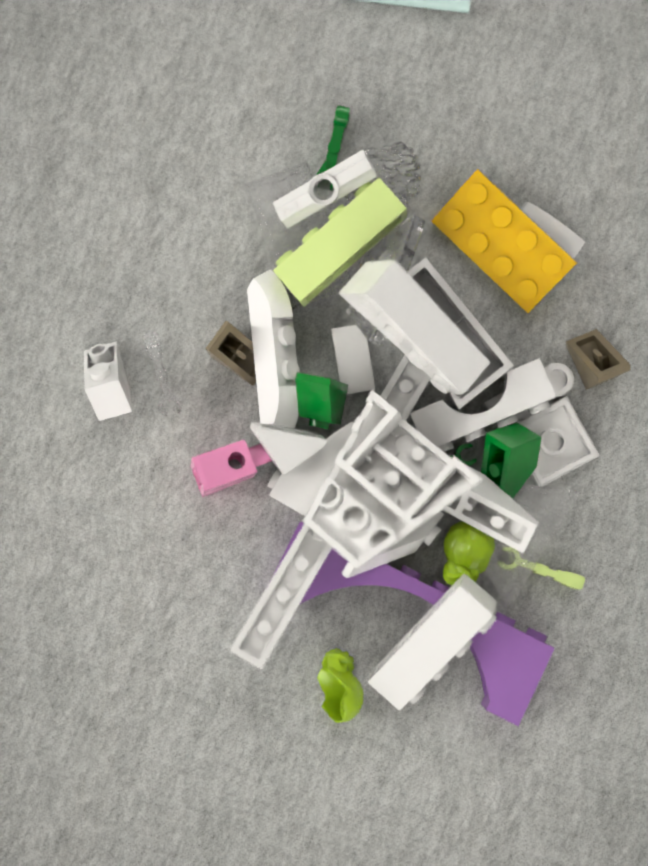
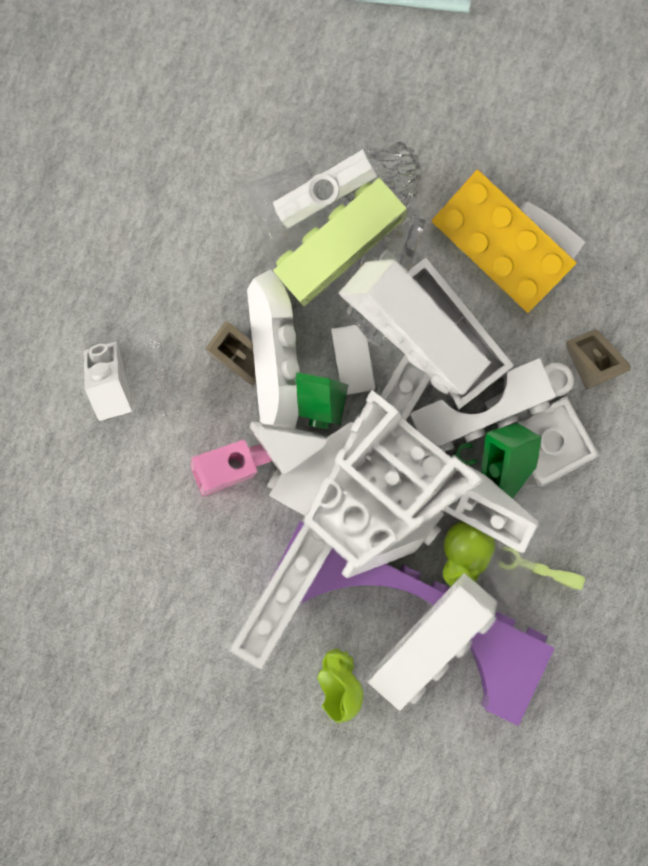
(334, 147): green piece -> none

